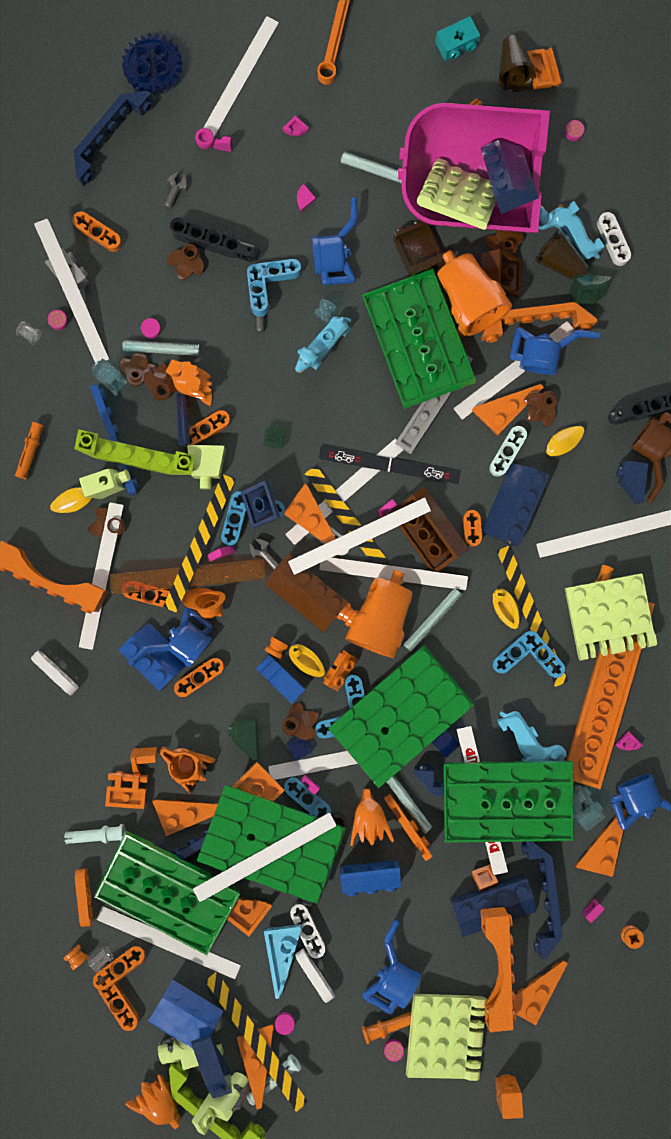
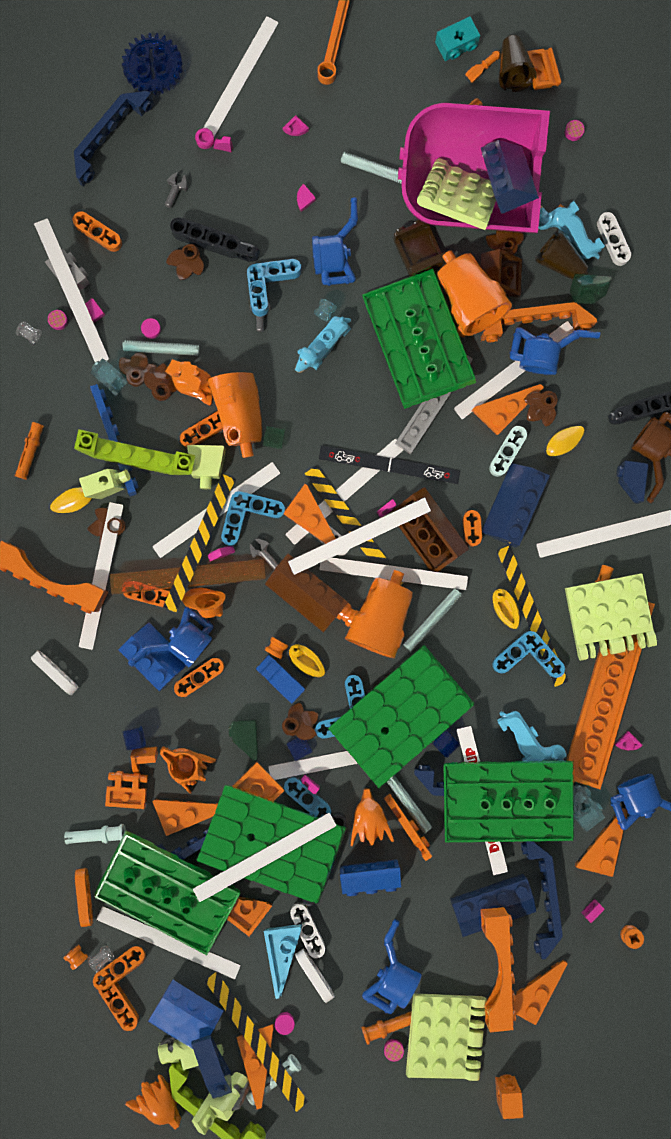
(94, 310): none -> dark pink tile
(134, 738): none -> clear blue brick
(182, 419): dark blue axle -> none
(191, 527): none -> white sticker
(238, 409): none -> orange torso
(260, 504): dark blue slope -> none
(335, 678): orange hinge -> none
(477, 70): none -> orange piece
(484, 878): orange plate -> none

